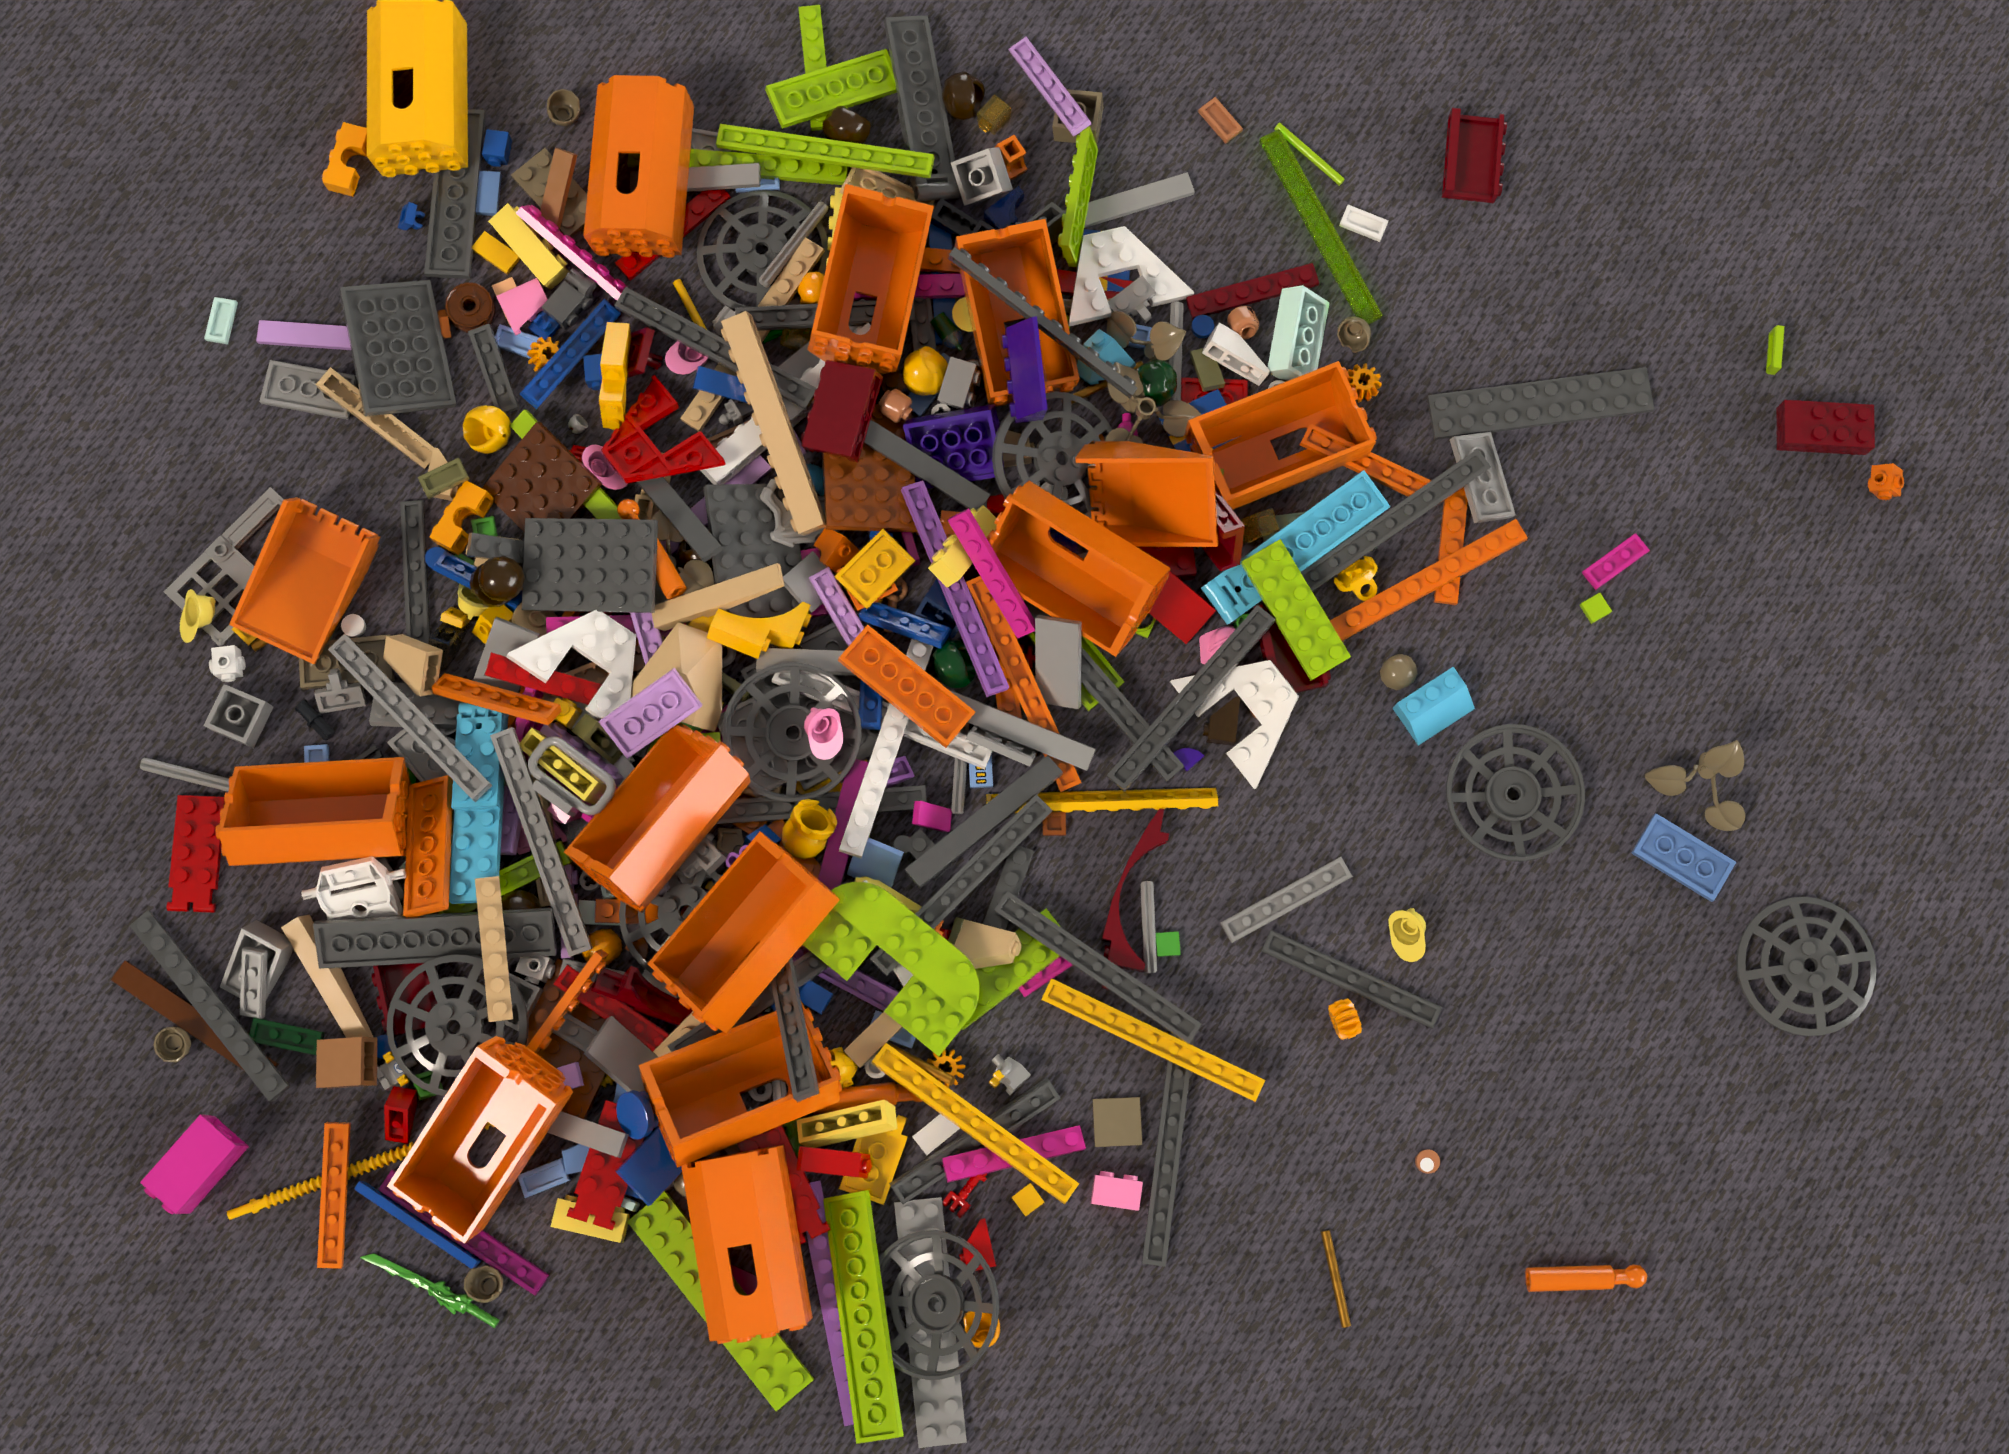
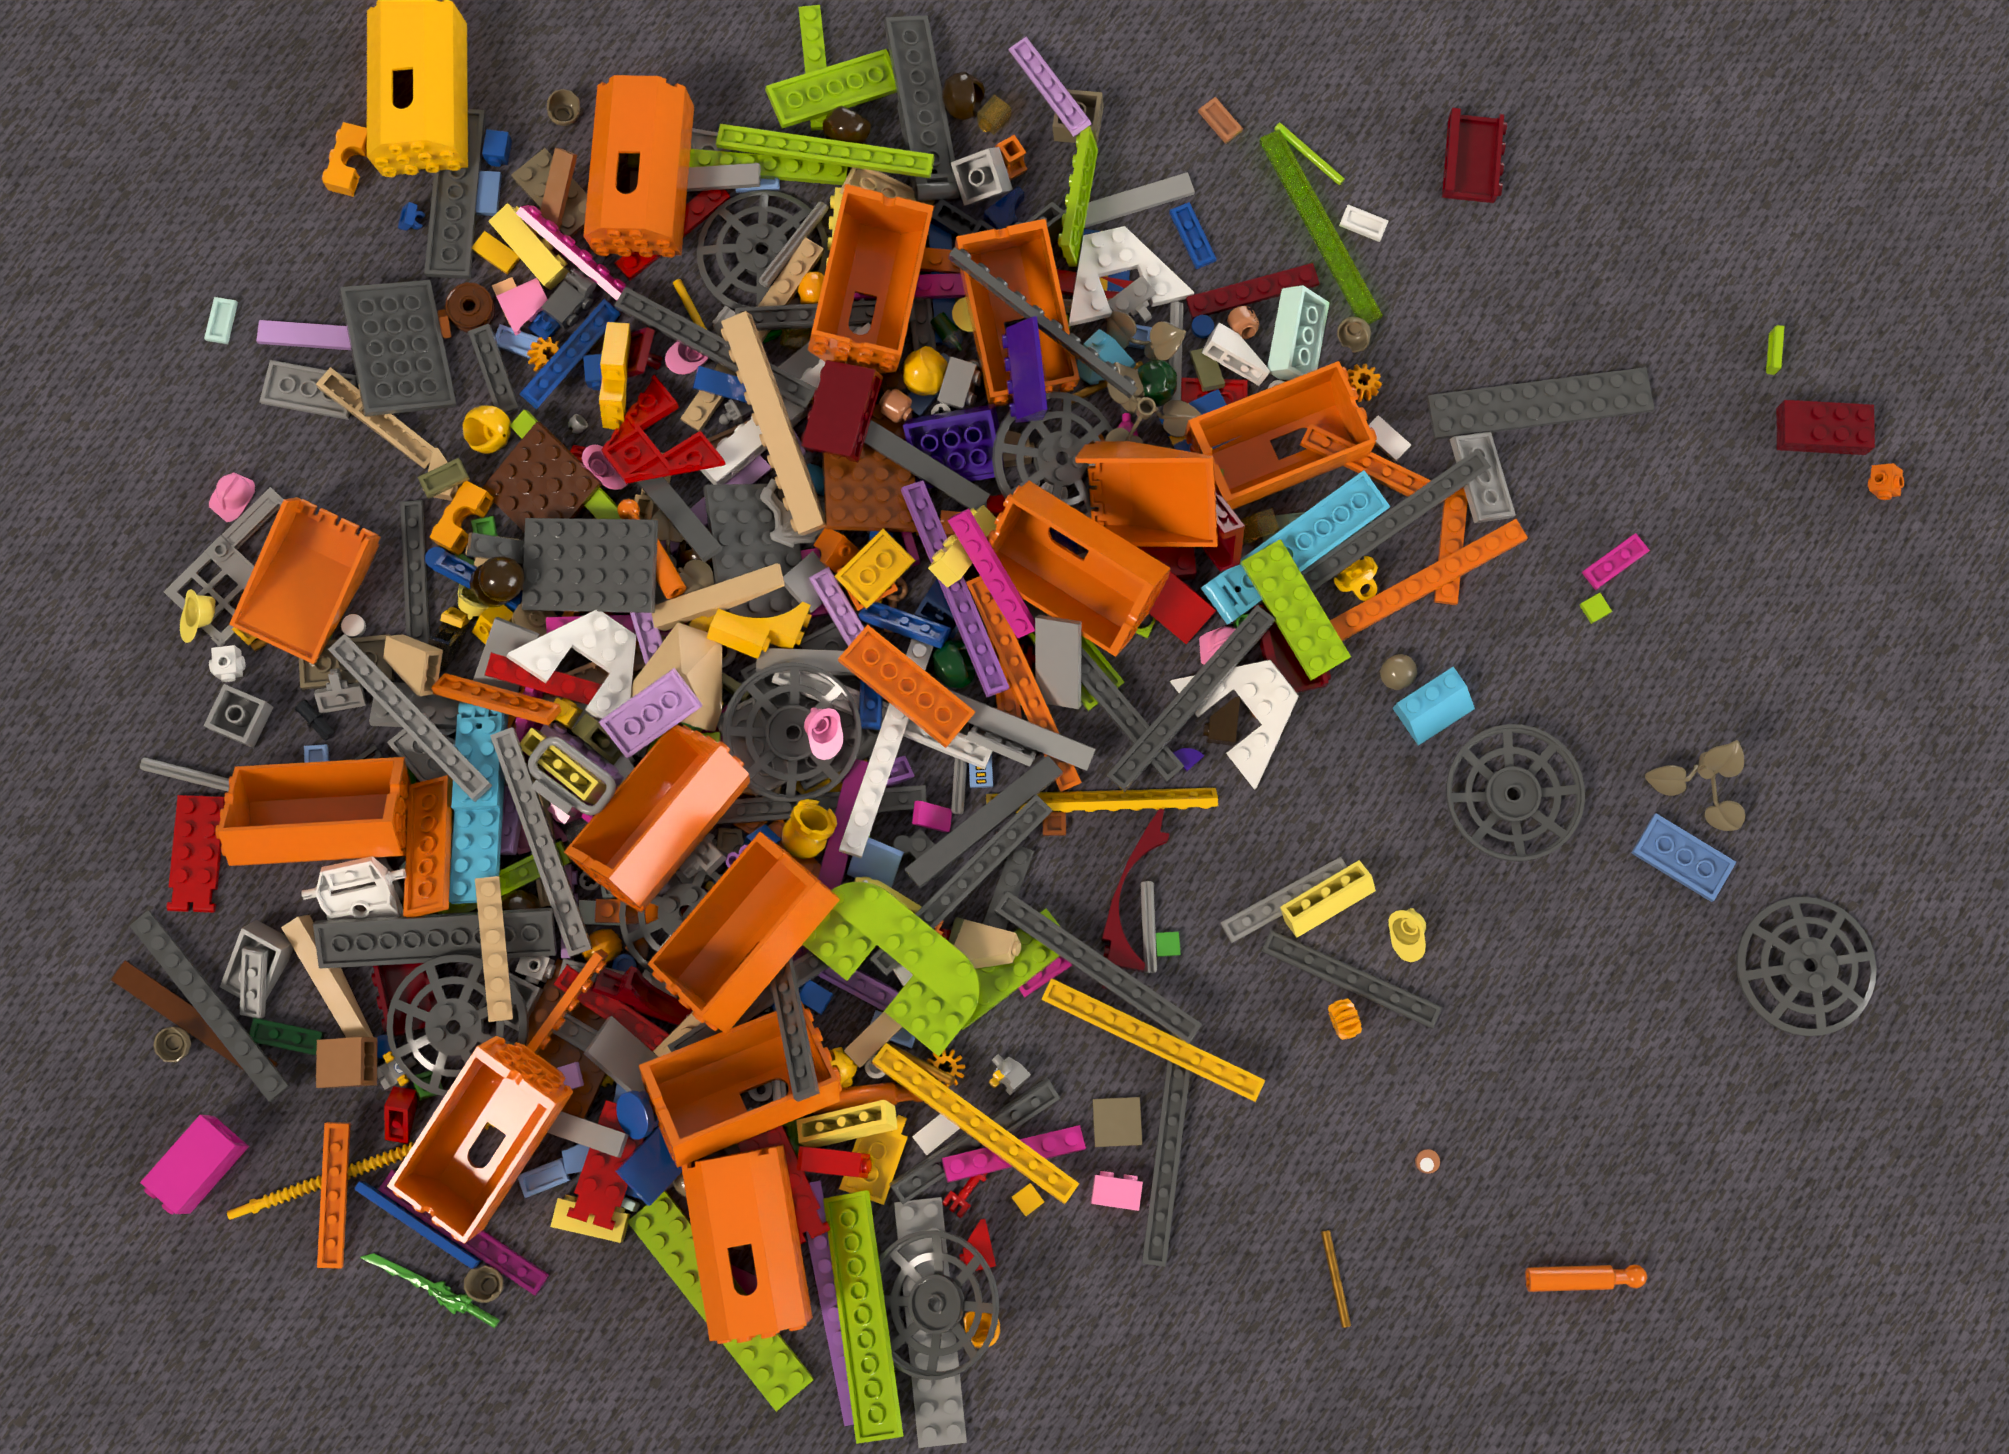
(231, 496): none -> bright pink piece
(624, 962): none -> blue tile
(1192, 235): none -> blue tile
(1328, 898): none -> light yellow brick
(1388, 439): none -> white tile

